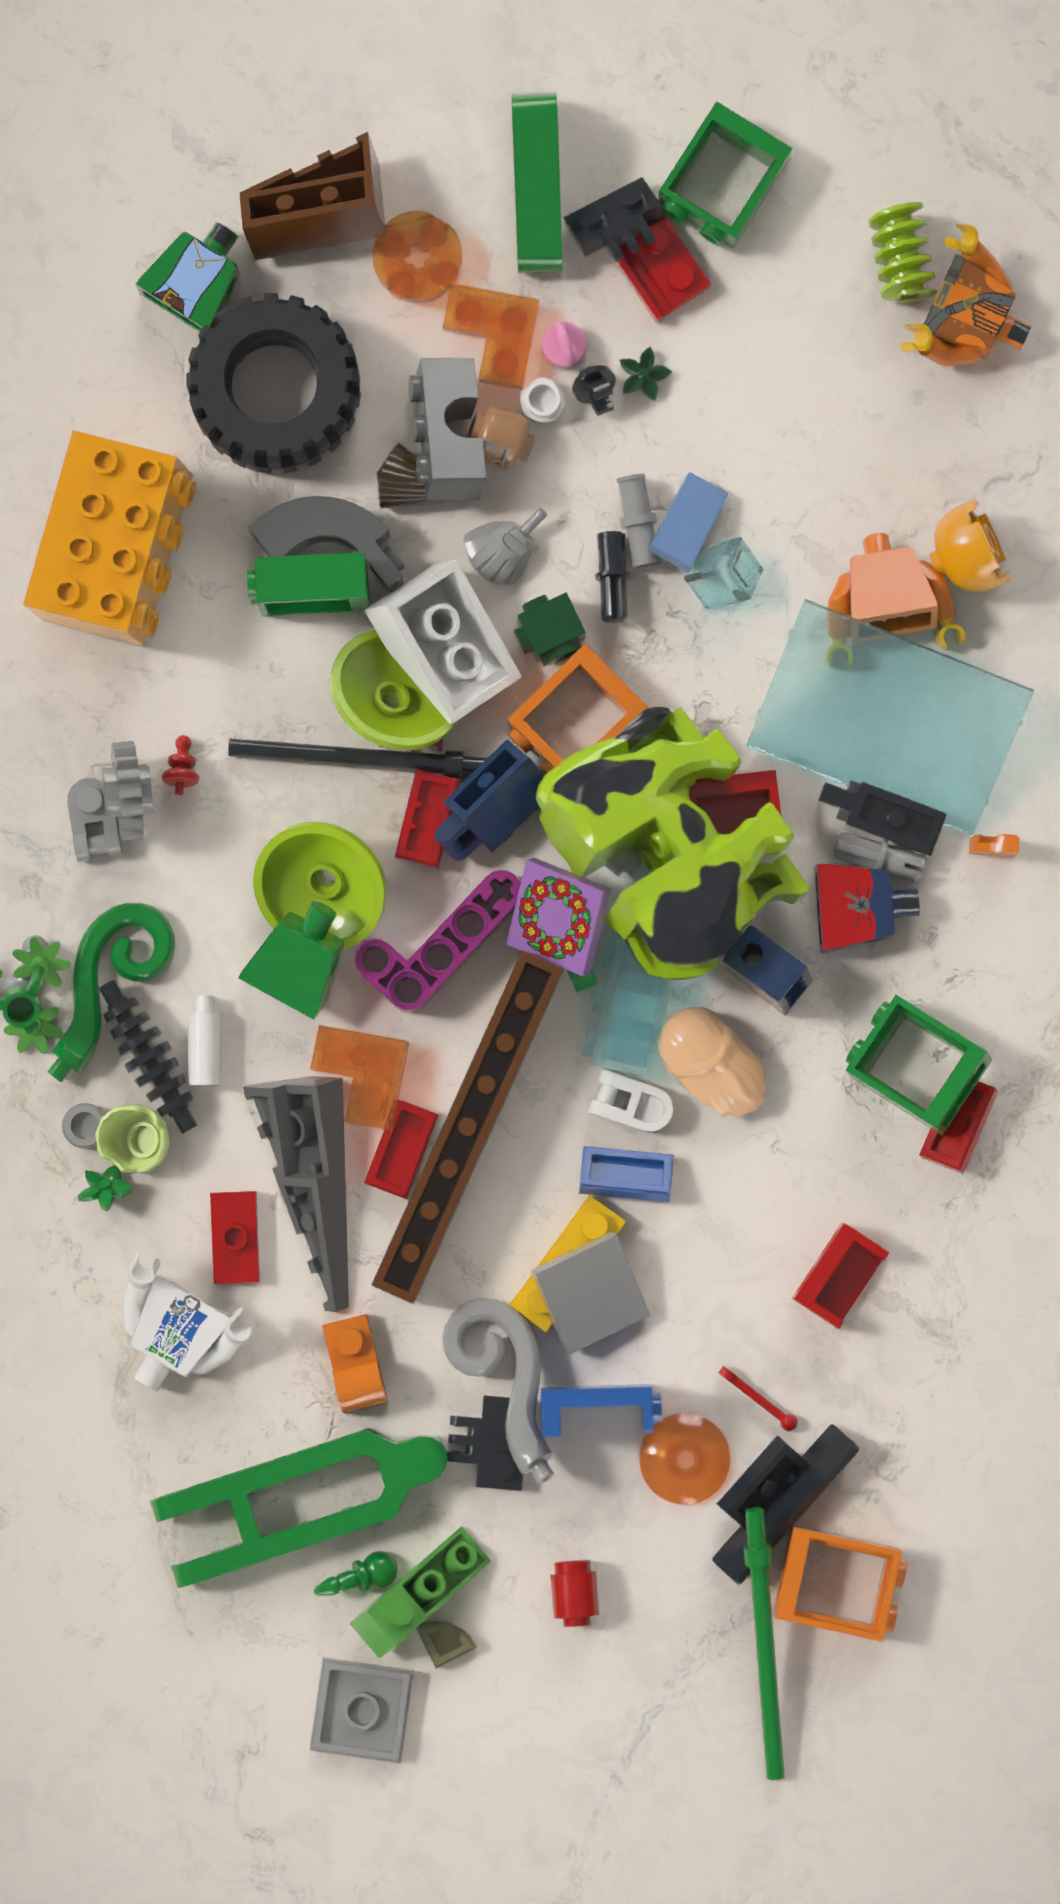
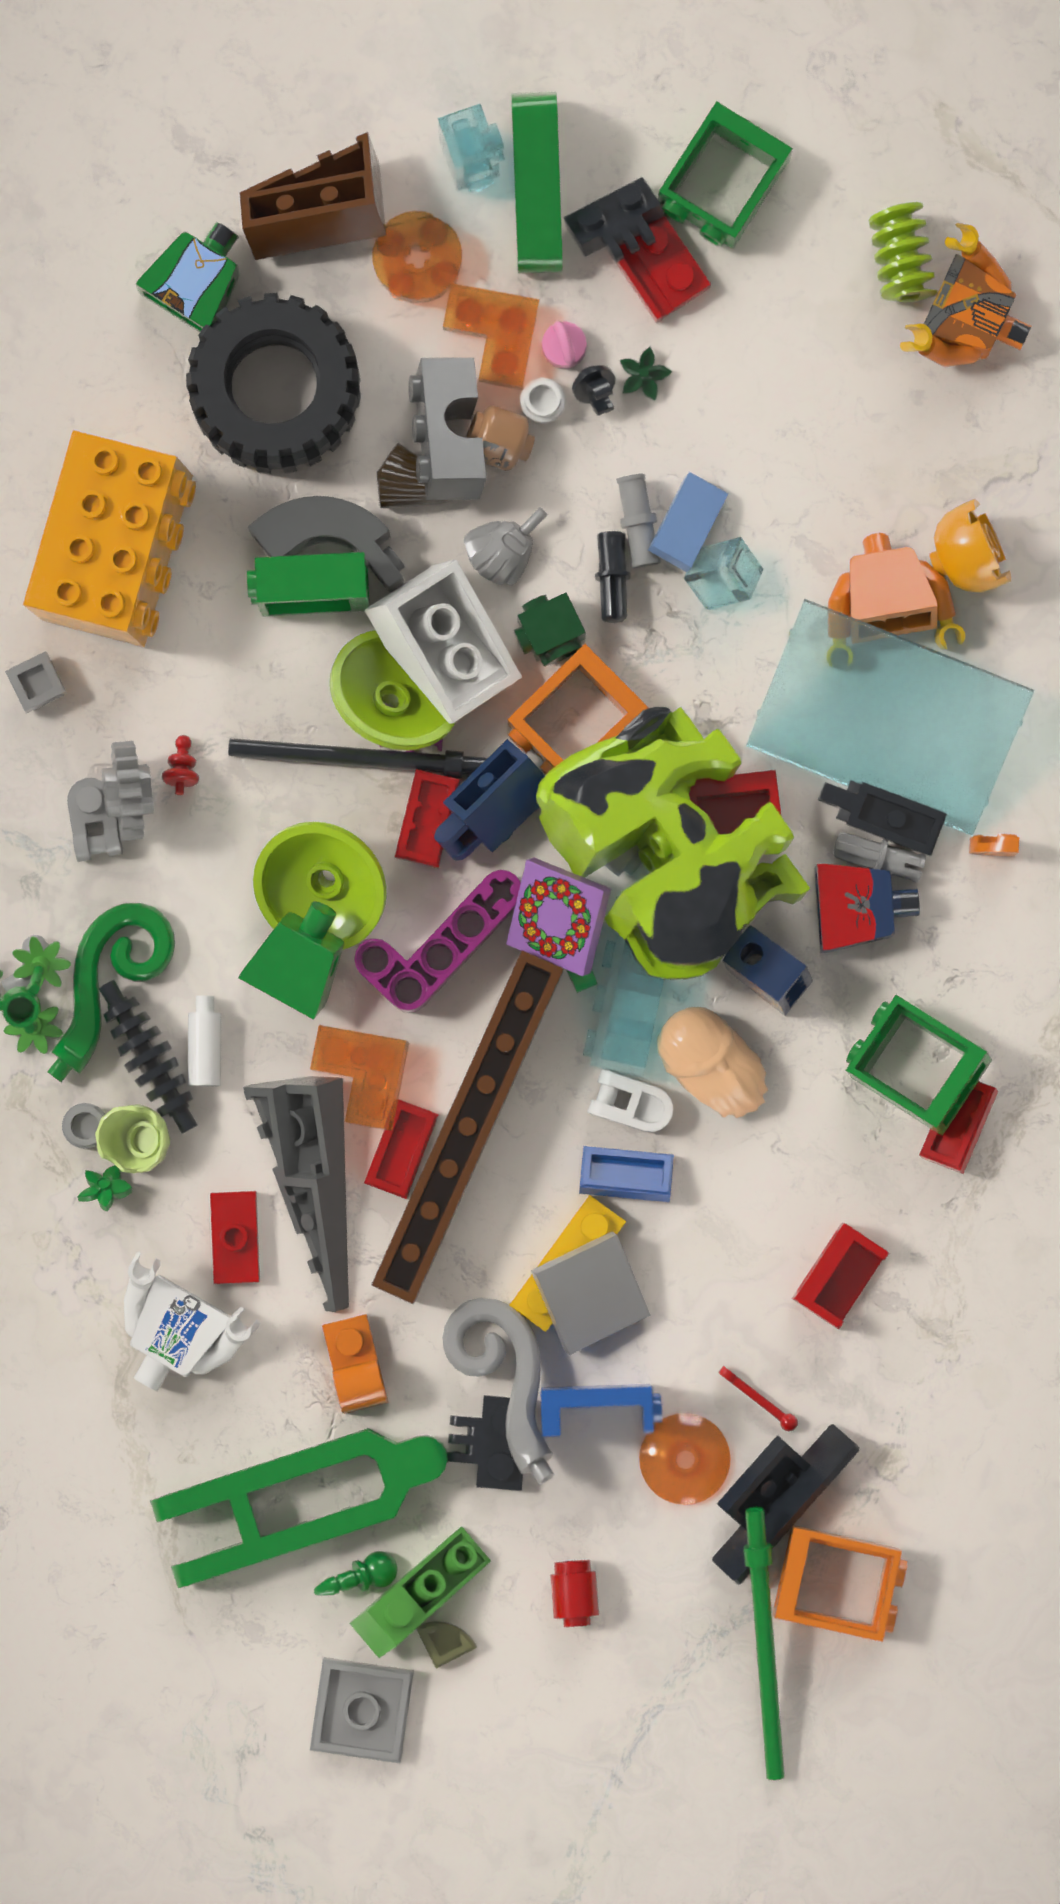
(36, 682): none -> light grey plate
(471, 148): none -> clear light blue brick

